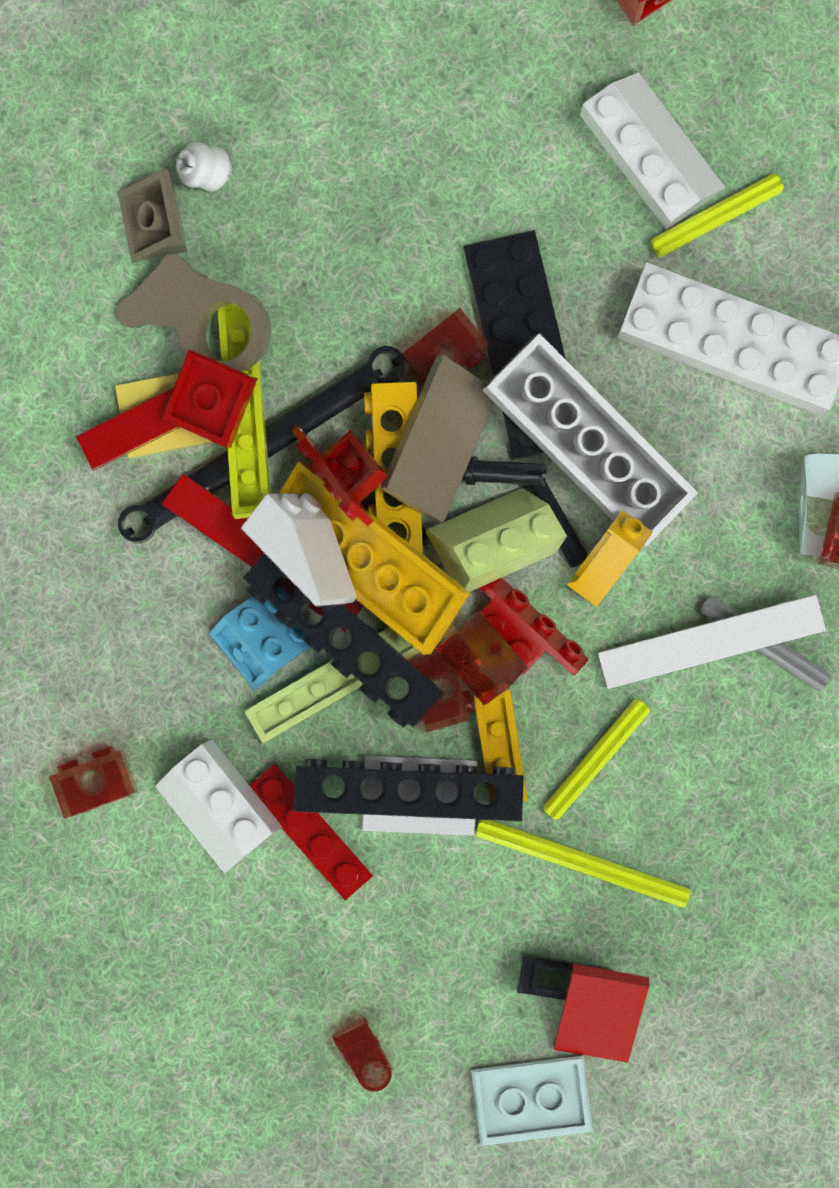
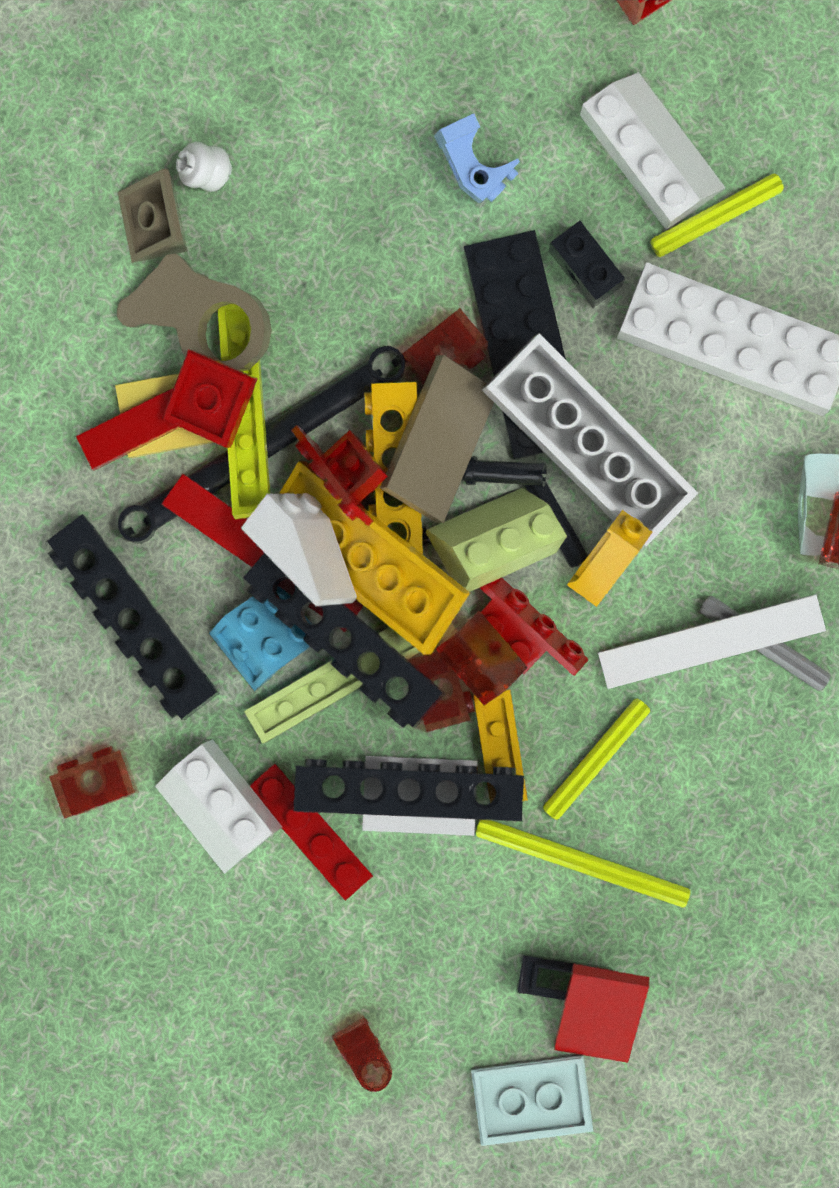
(83, 537): none -> black brick
(457, 146): none -> light blue tile
(586, 264): none -> black brick

